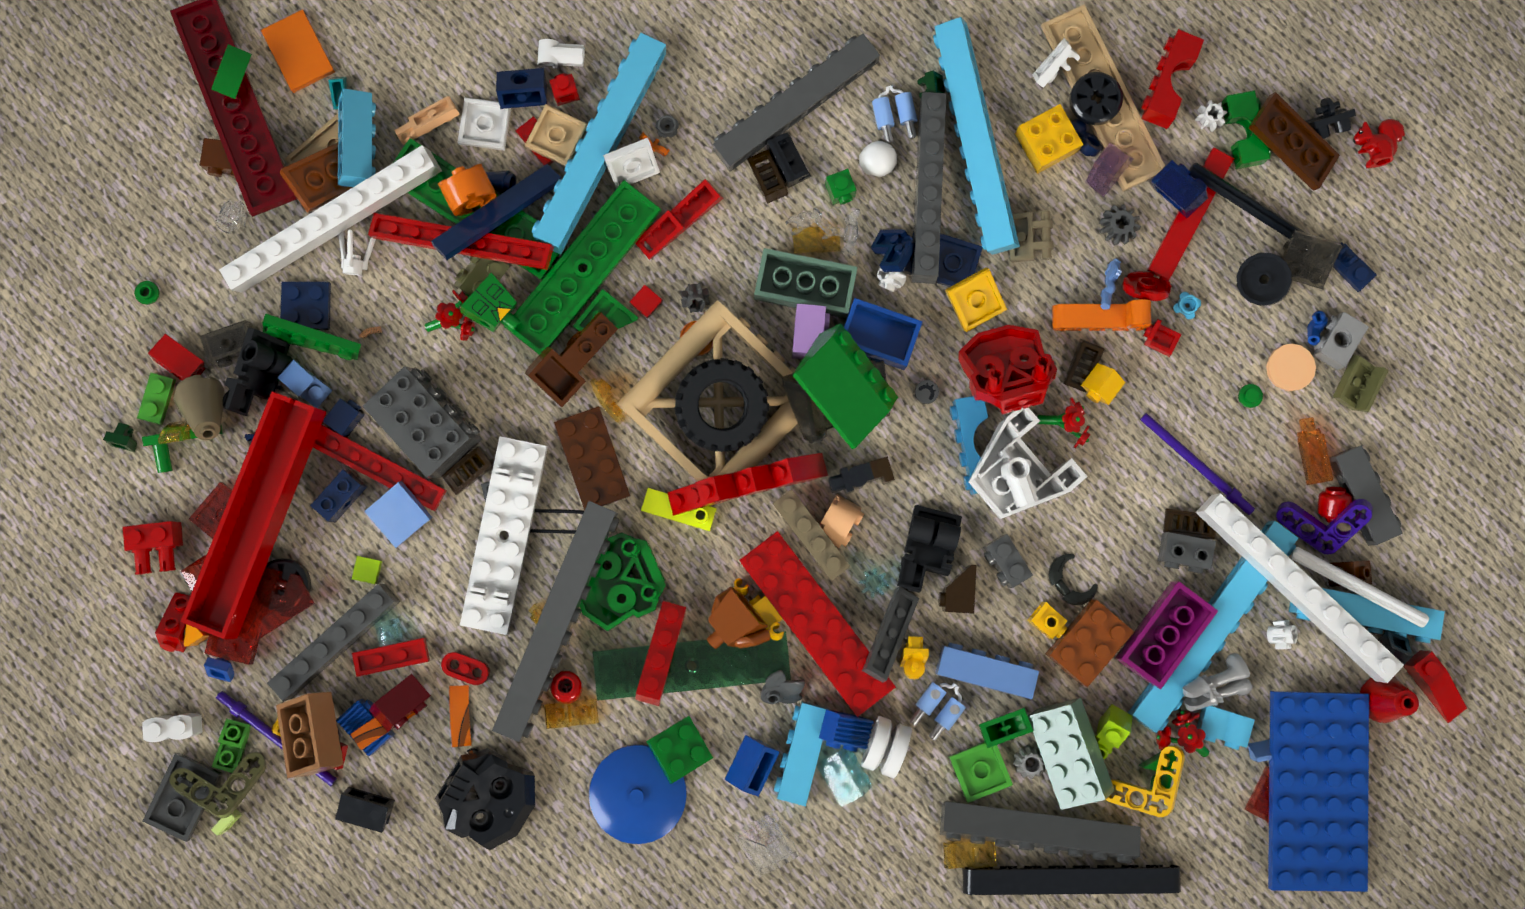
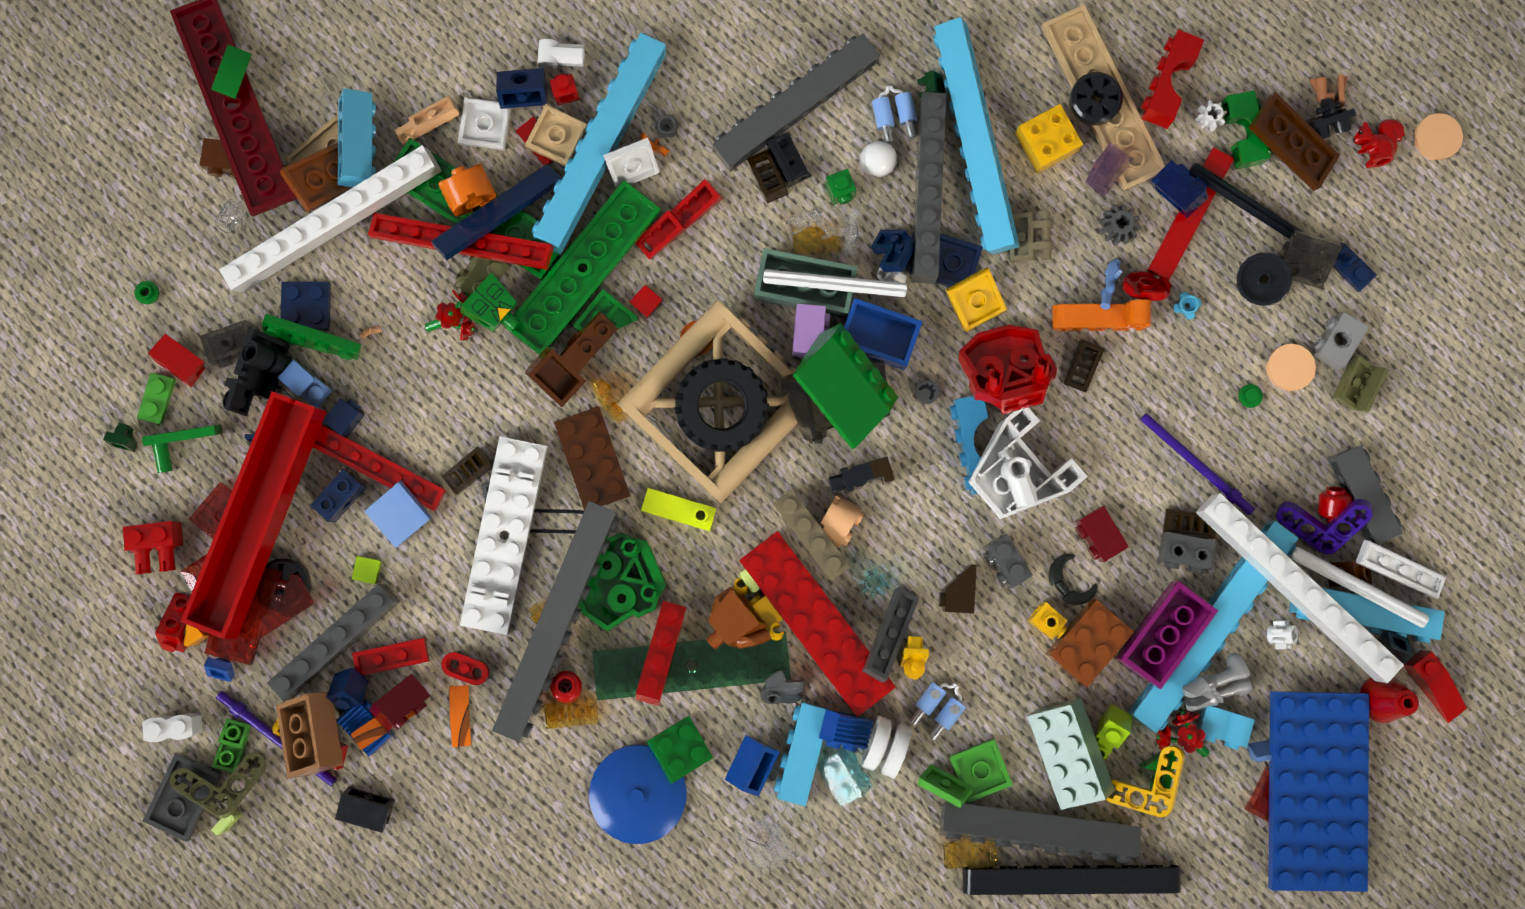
(175, 432): clear yellow slope -> none
(201, 405): dark tan cone -> none
(297, 51): orange tile -> none
(336, 86): teal piece -> none
(347, 689): none -> dark blue brick
(352, 263): white plant -> none
(389, 632): clear light blue brick -> none
(423, 422): dark grey brick -> none
(502, 180): dark blue cone -> none
(503, 807): black brick -> none
(695, 297): dark grey gear -> none
(747, 482): red arch -> none
(748, 580): none -> yellowish green tile
(835, 283): none -> white axle
(930, 546): black plate -> none
(945, 785): none -> bright green plate
(986, 671): medium blue brick -> none
(1005, 727): green slope -> none
(1020, 762): light grey piece -> none
(1048, 69): white plate -> none
(1072, 419): red plant -> none
(1091, 144): dark blue plate -> none
(1100, 534): none -> dark red brick
(1102, 384): yellow brick -> none
(1161, 338): red bracket -> none
(1313, 453): clear orange hinge -> none
(1316, 326): blue arm -> none
(1320, 87): none -> nougat piece
(1400, 569): none -> white tile
(1438, 136): none -> light nougat tile

